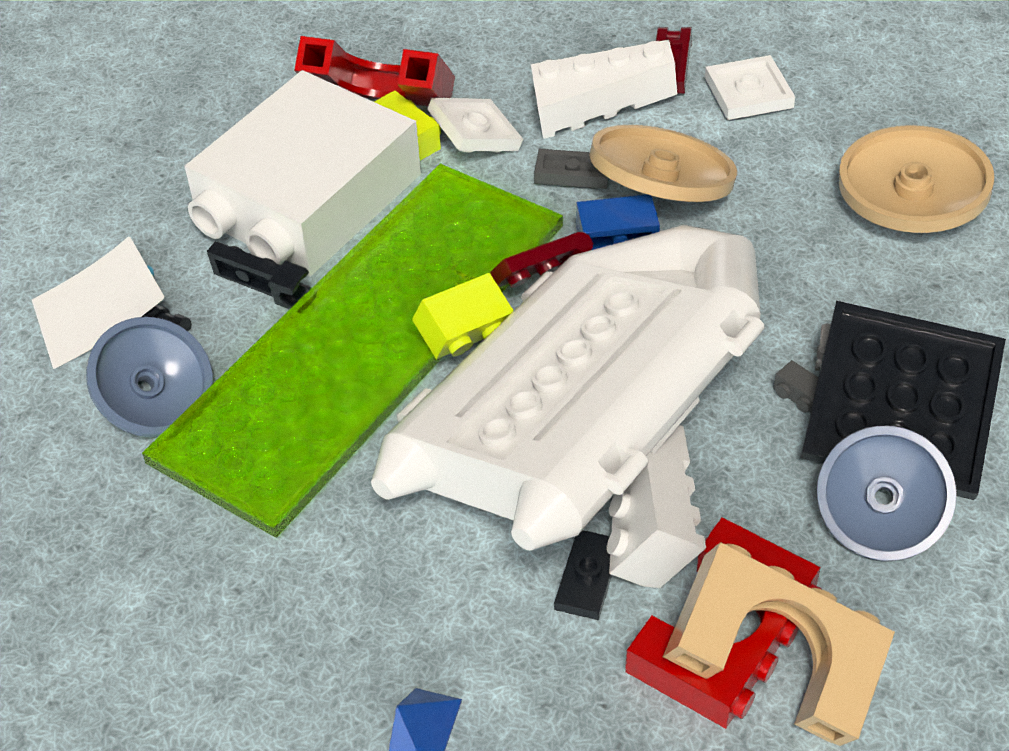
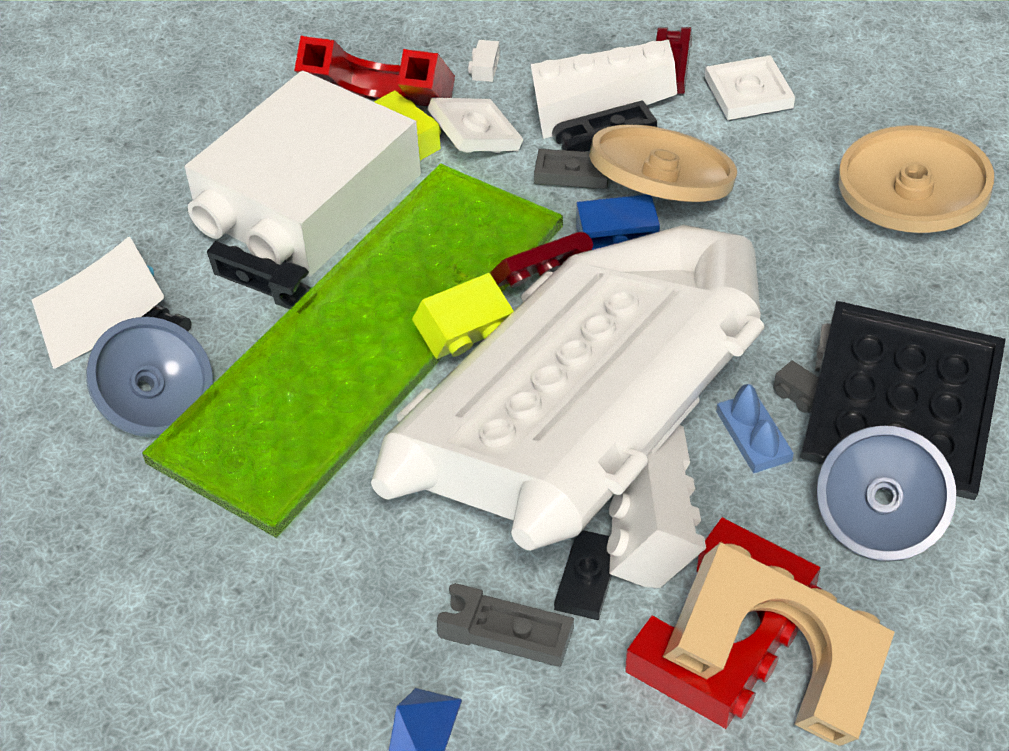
(484, 60): none -> white piece
(505, 626): none -> dark grey plate
(579, 132): none -> black plate
(754, 430): none -> medium blue tile

